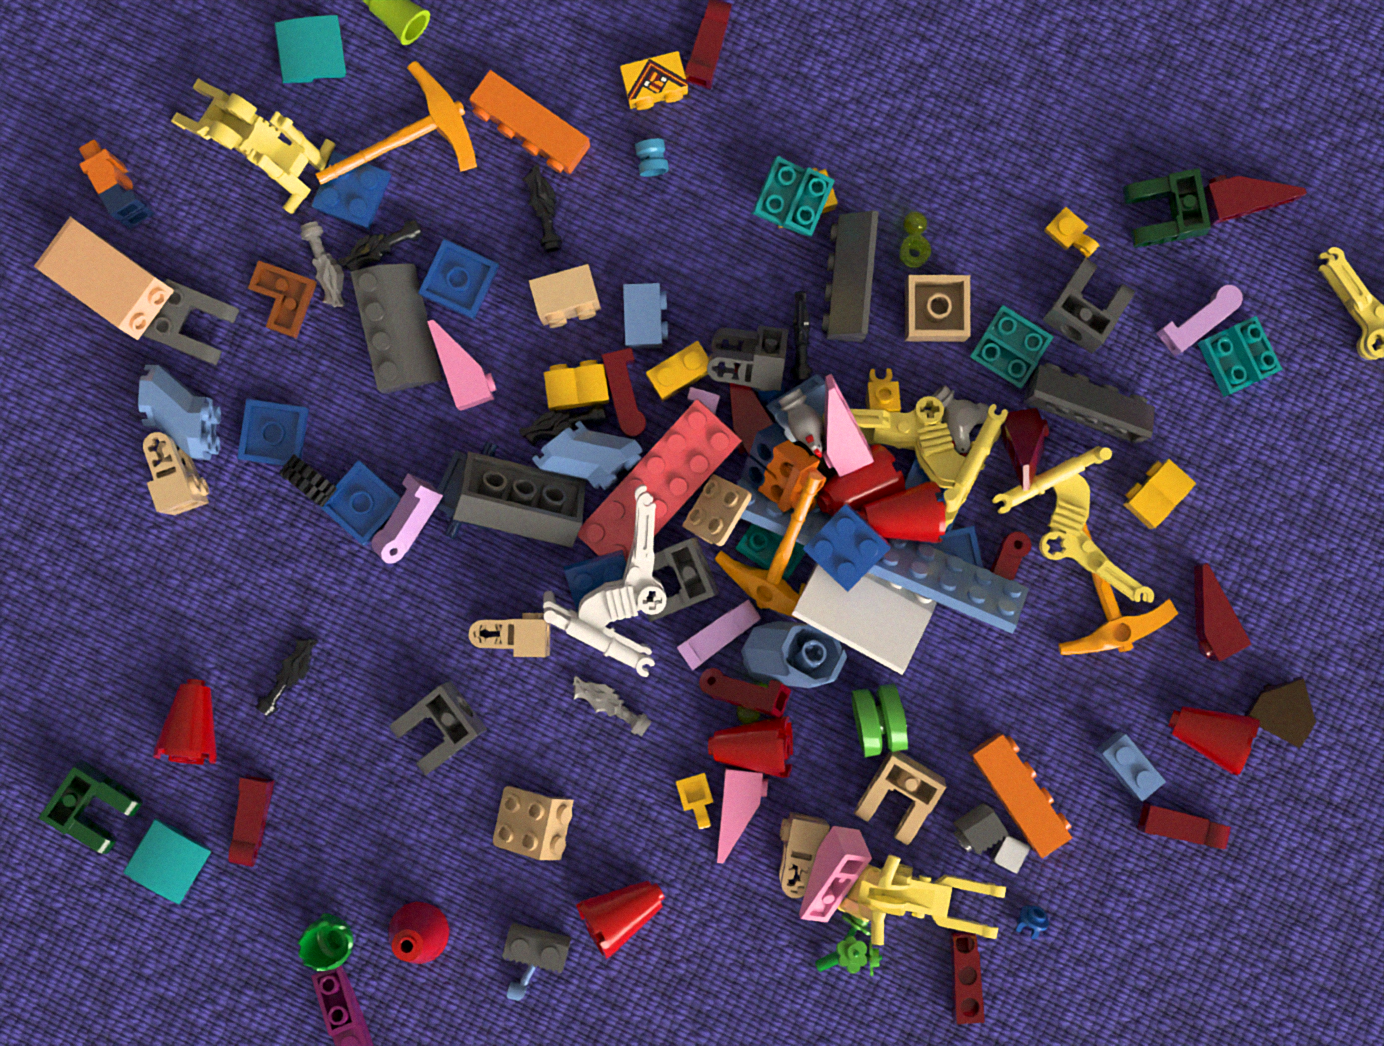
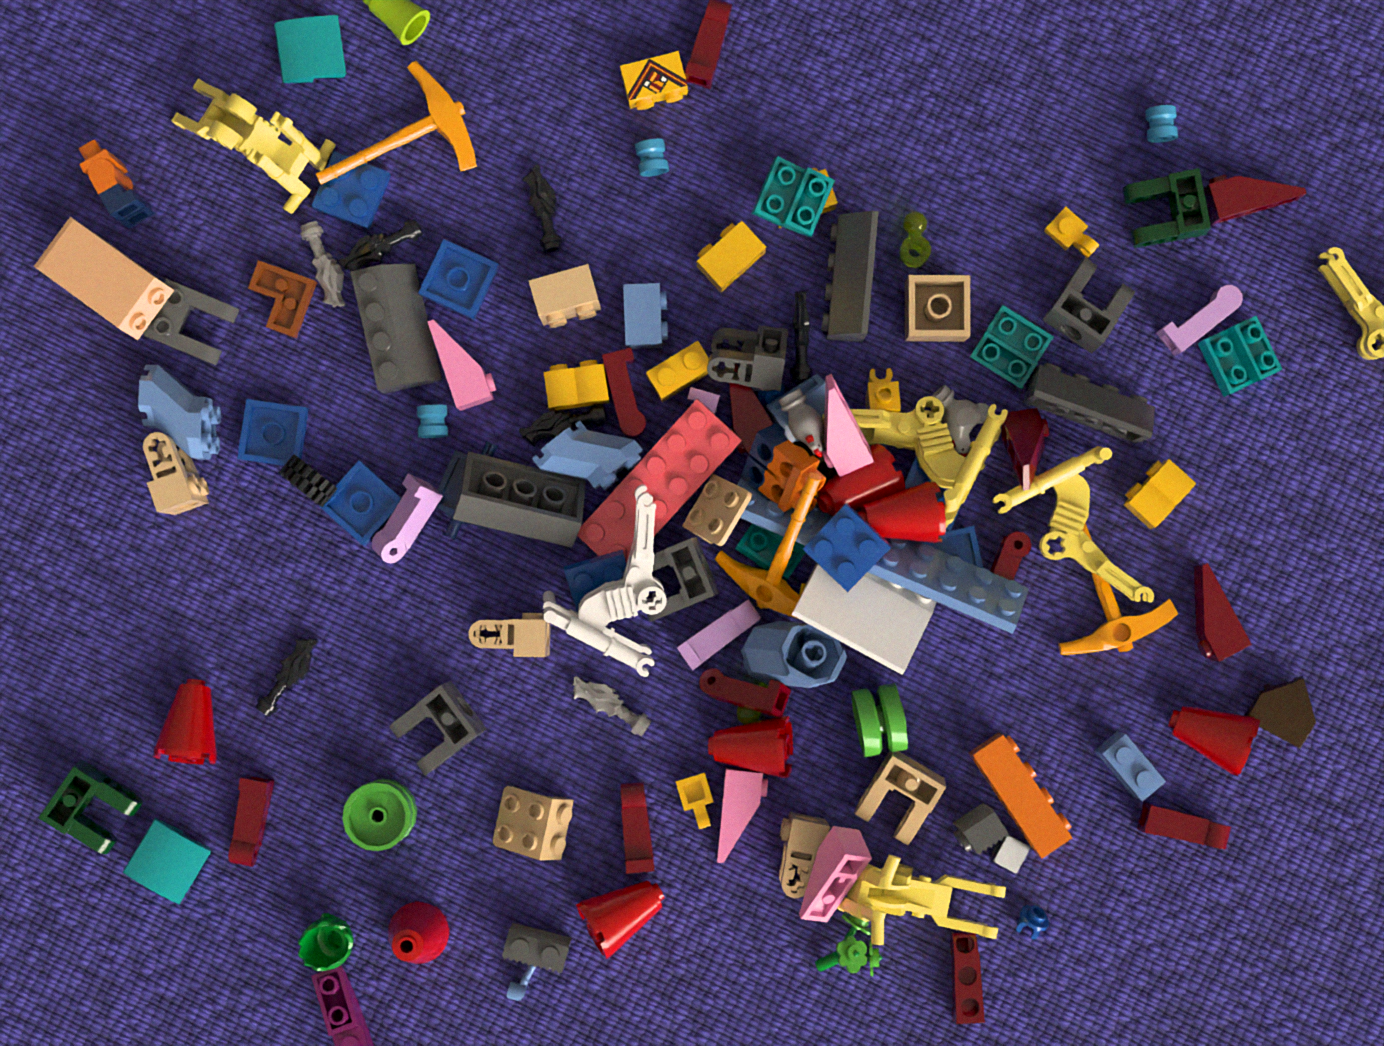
(363, 821): none -> bright green wheel
(432, 421): none -> dark azure wheel
(529, 122): orange brick -> none
(636, 829): none -> dark red leg
(730, 255): none -> yellow brick
(1161, 123): none -> dark azure wheel

